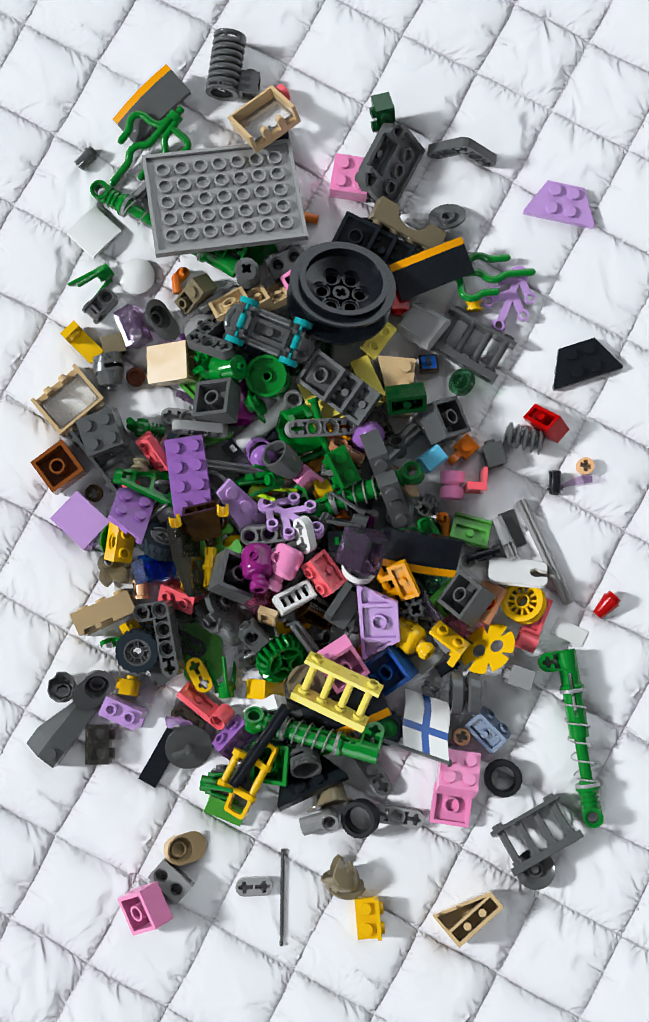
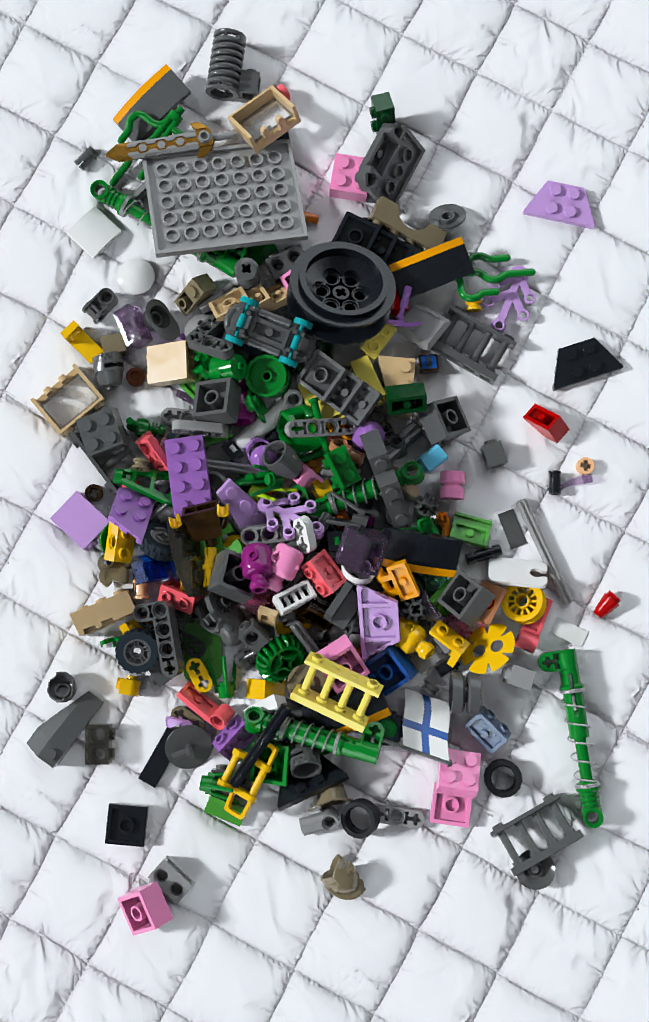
(59, 467): dark orange brick -> none
(93, 689): dark grey piece -> none
(102, 272): green plant -> none
(123, 712): lavender panel -> none
(126, 824): none -> black plate
(178, 278): orange arm -> none
(185, 848): tan cap -> none
(199, 139): none -> sword
(254, 891): light grey beam -> none
(282, 897): dark grey piece -> none
(363, 766): dark grey beam -> none
(368, 918): yellow bracket -> none
(403, 305): none -> medium lavender piece
(458, 731): light nougat bush -> none
(461, 382): clear green plate -> none
(463, 146): dark grey beam -> none
(463, 448): orange plate -> none
(468, 917): tan wedge -> none
(477, 487): coral panel -> none
(505, 538): light grey piece -> none
(524, 437): dark grey piece -> none

